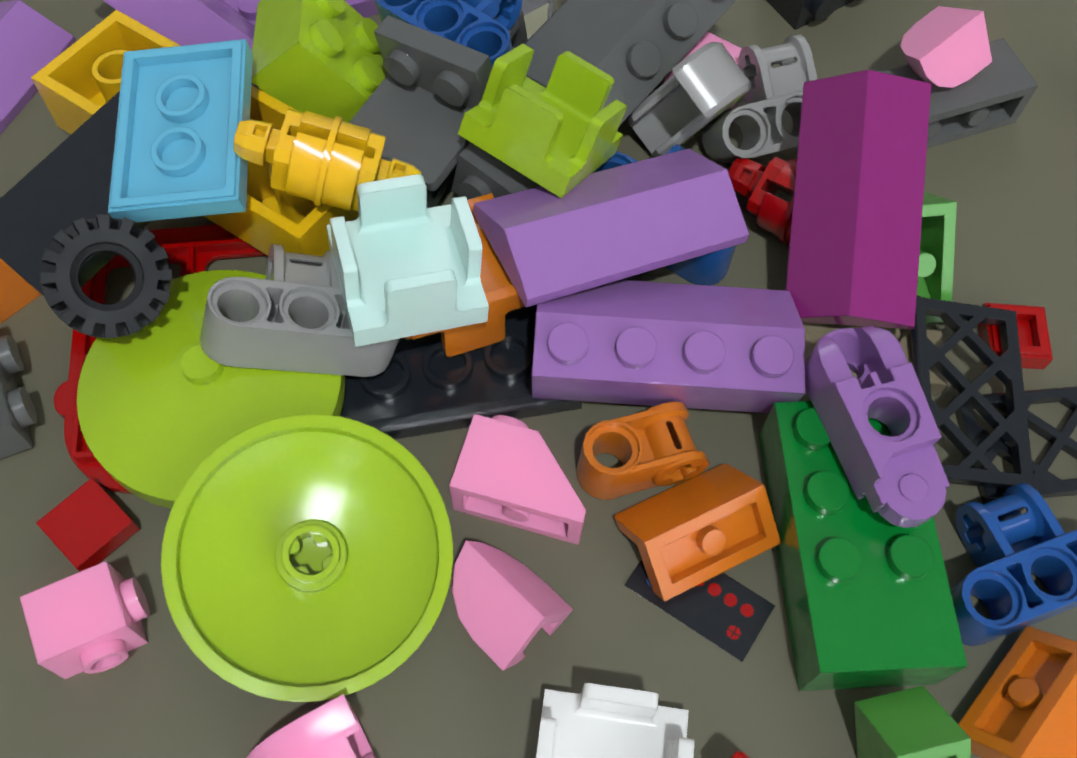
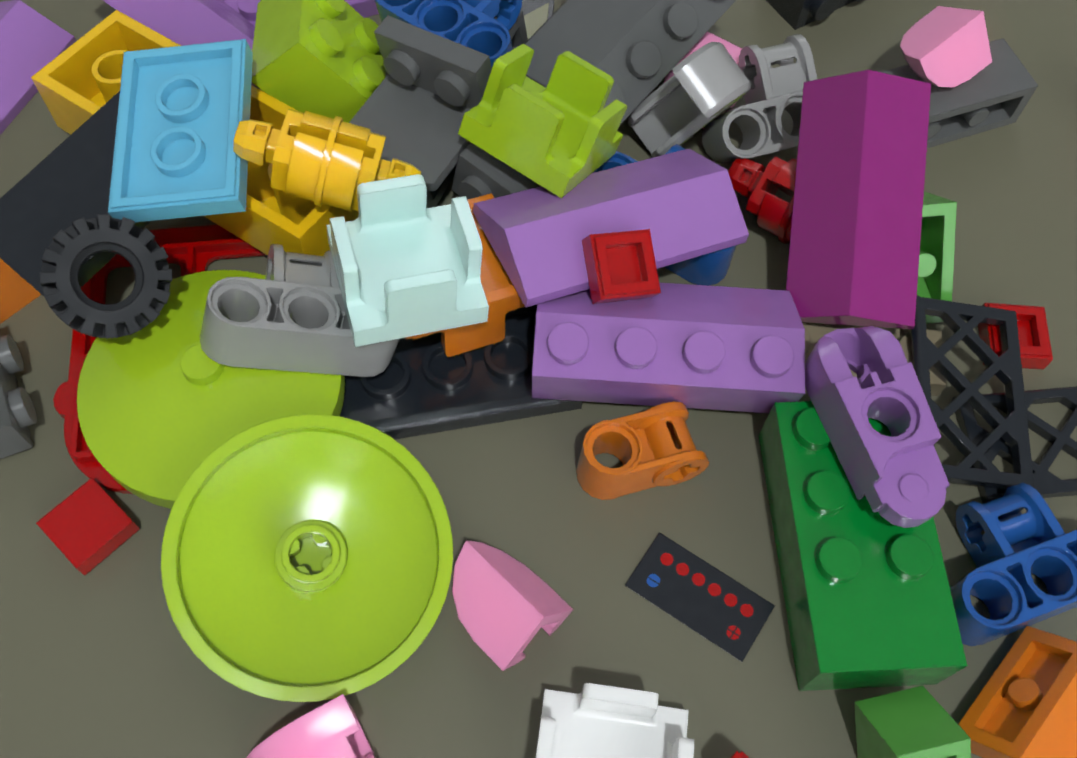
(86, 621): bright pink brick -> none
(515, 480): bright pink slope -> none
(621, 266): none -> red tile
(700, 529): orange panel -> none

